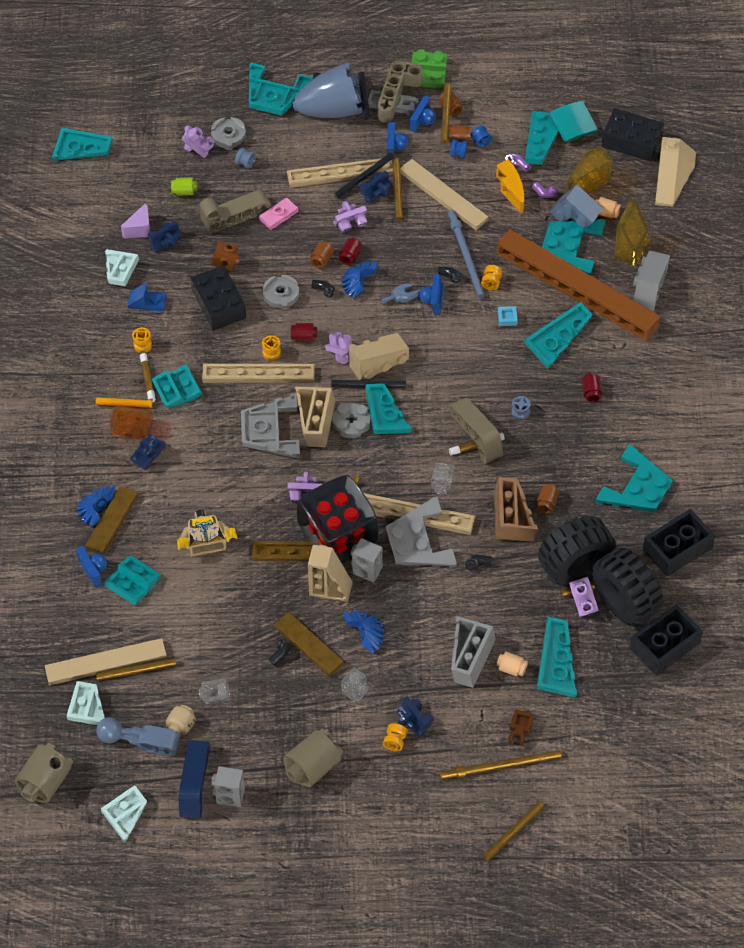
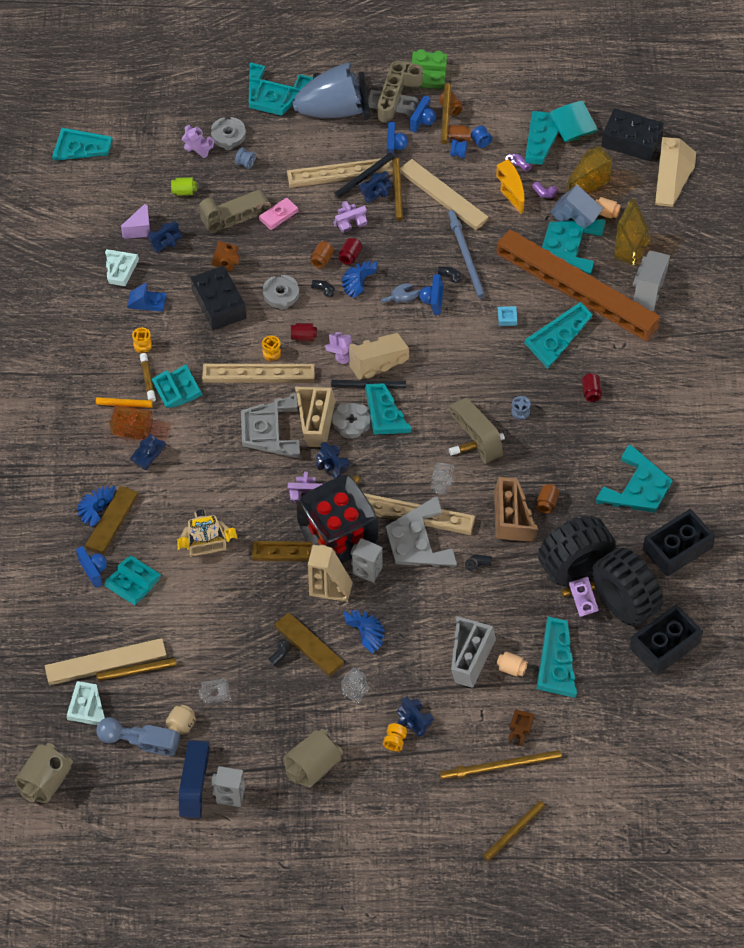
(125, 811): light aqua wing -> none
(329, 460): none -> dark blue hips
(491, 278): light orange wheel -> none

